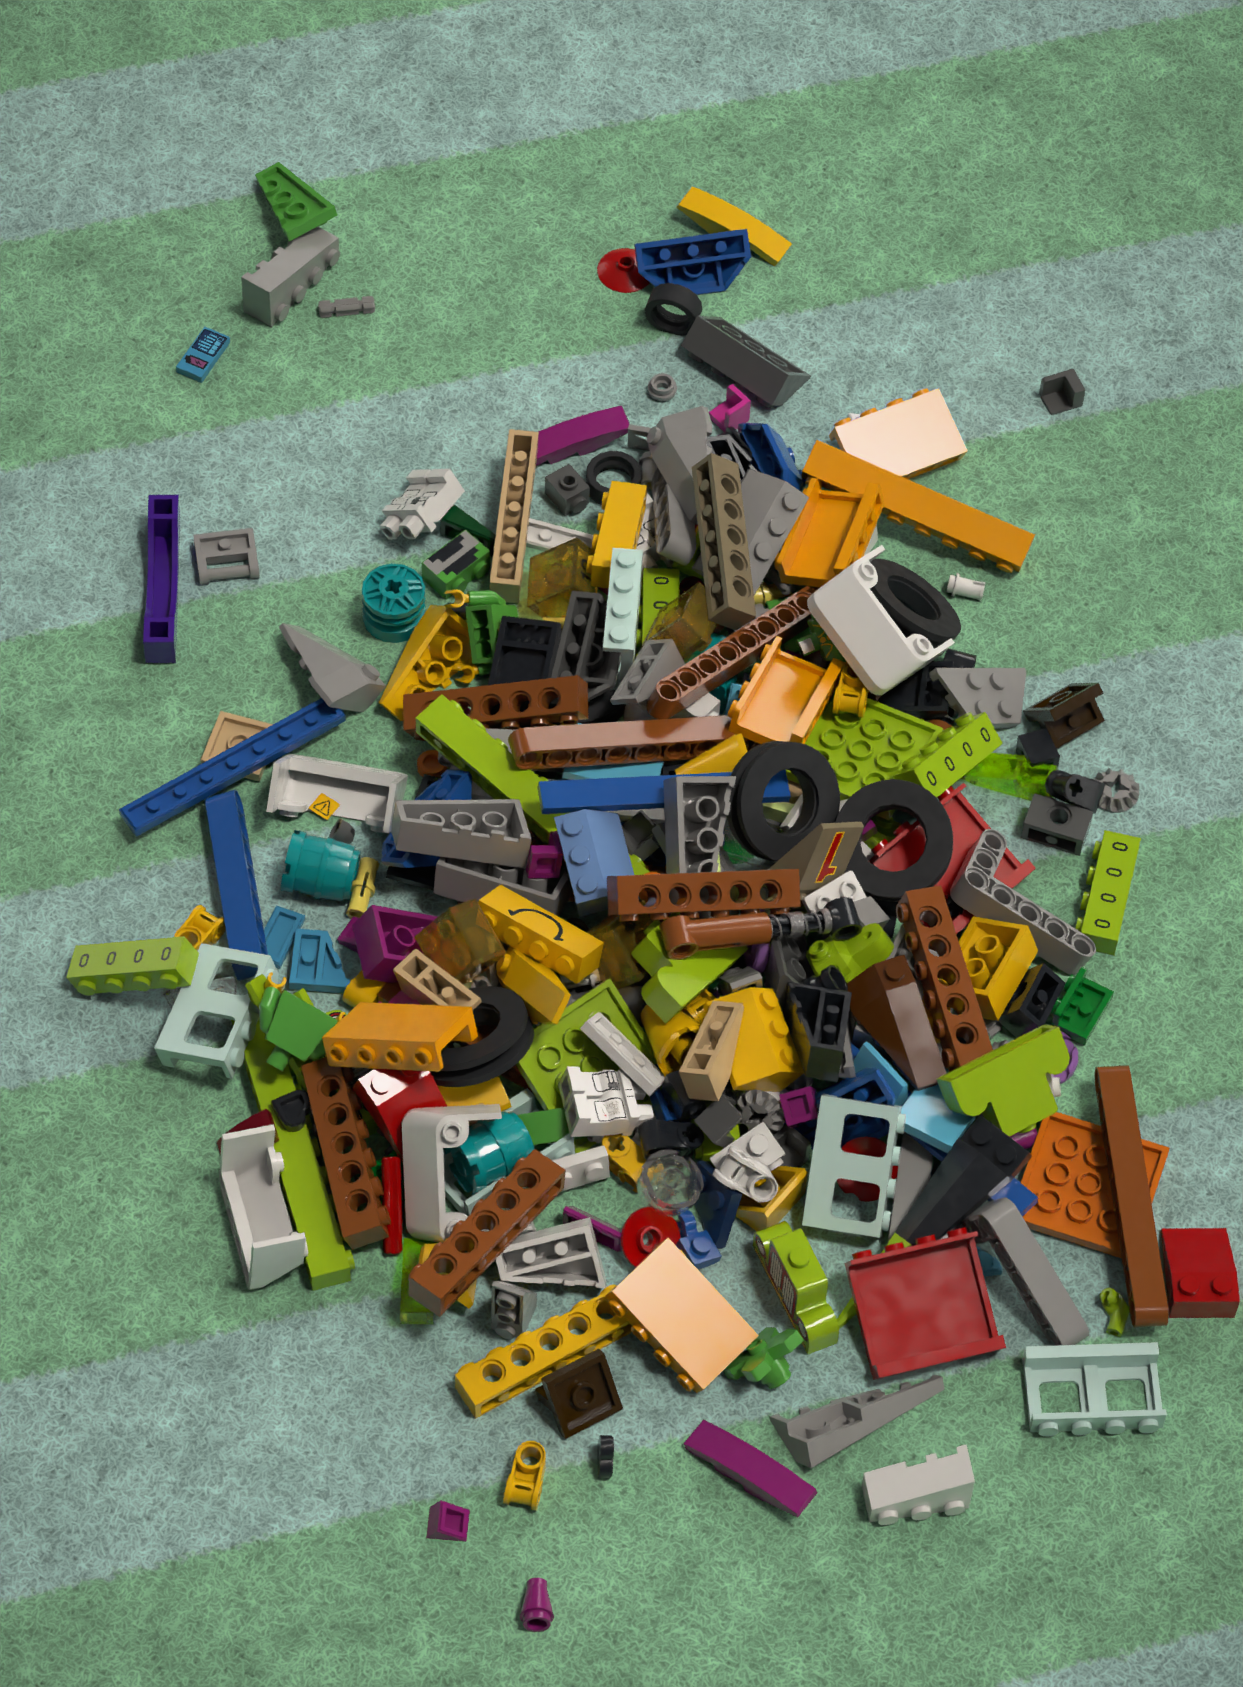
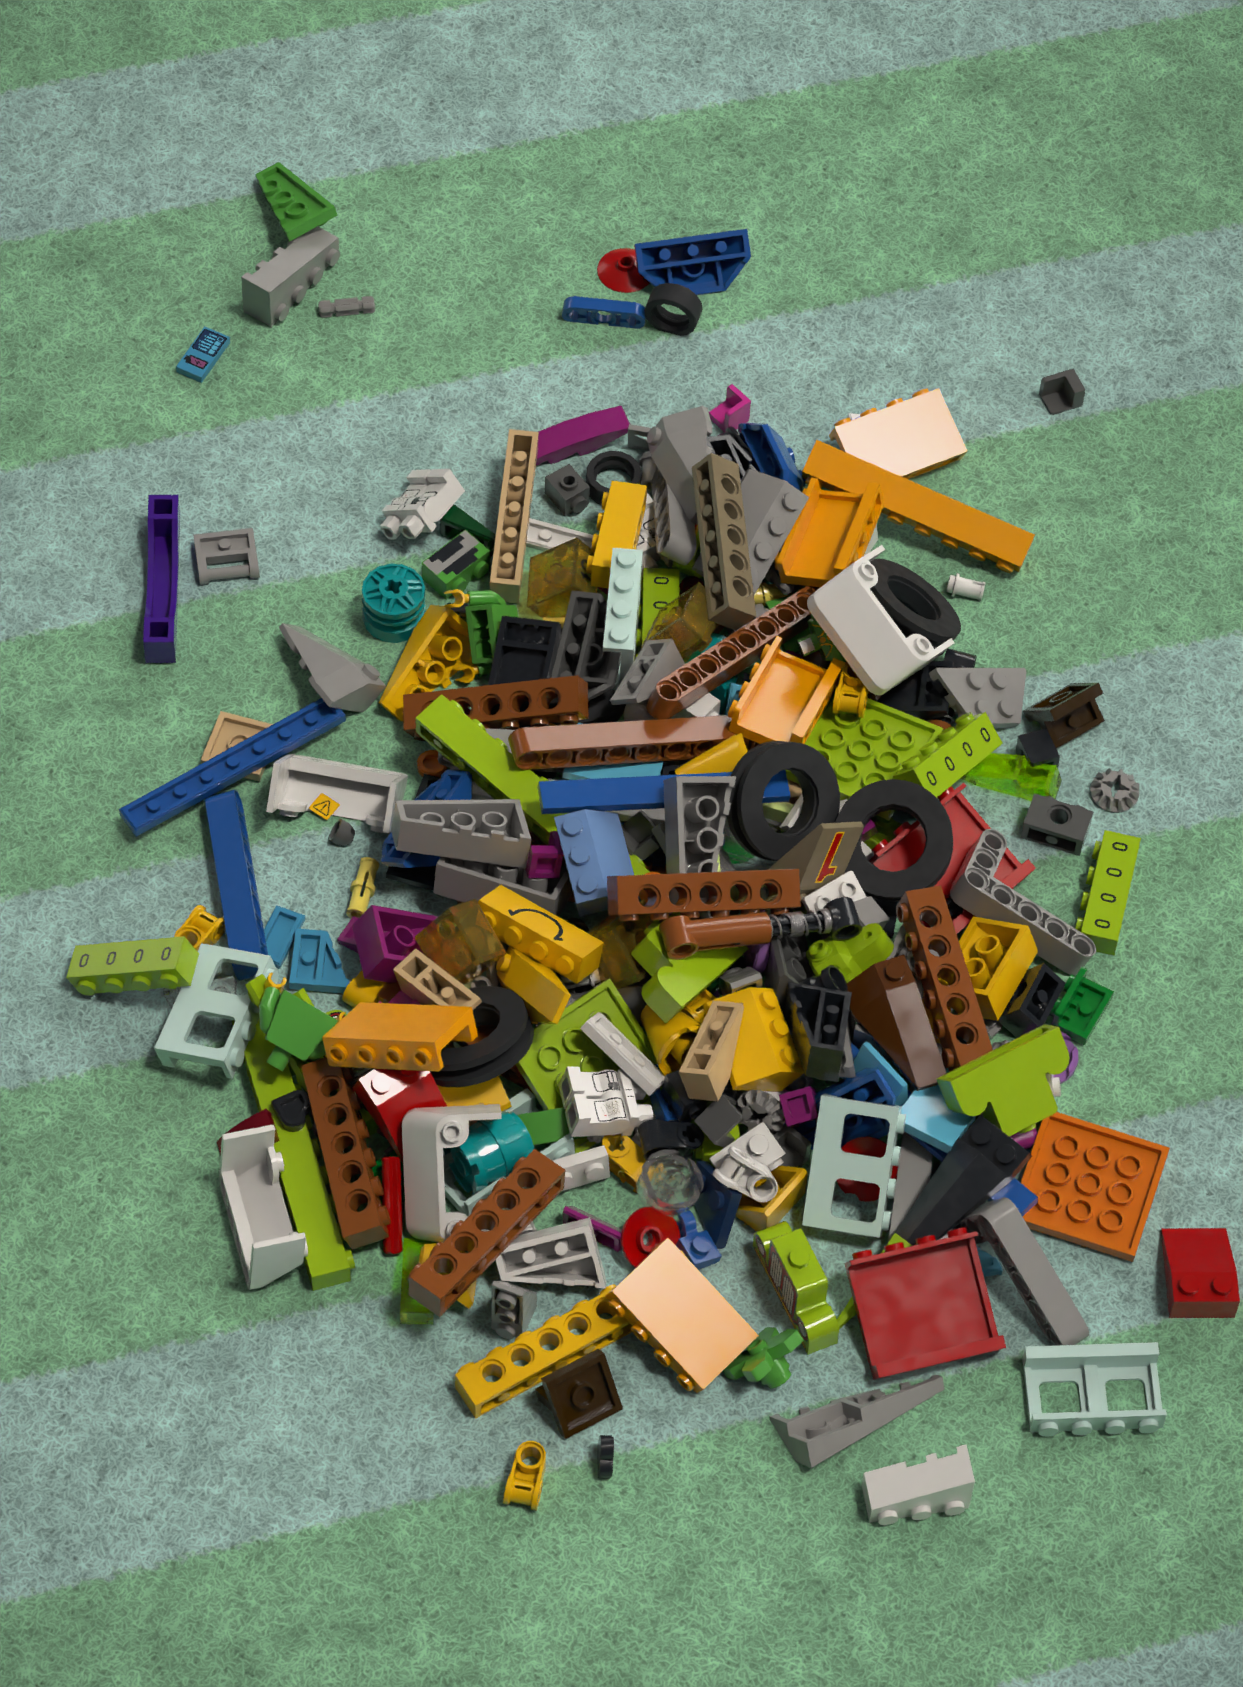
(320, 867): teal piece -> none
(447, 1522): magenta slope -> none
(536, 1607): magenta cone -> none
(576, 310): none -> blue beam
(662, 380): light grey plate -> none
(720, 216): yellow slope -> none
(743, 360): dark grey slope -> none
(752, 1468): magenta slope -> none
(1075, 789): black piece -> none
(1116, 1309): lime arm -> none
(1131, 1196): dark orange beam -> none

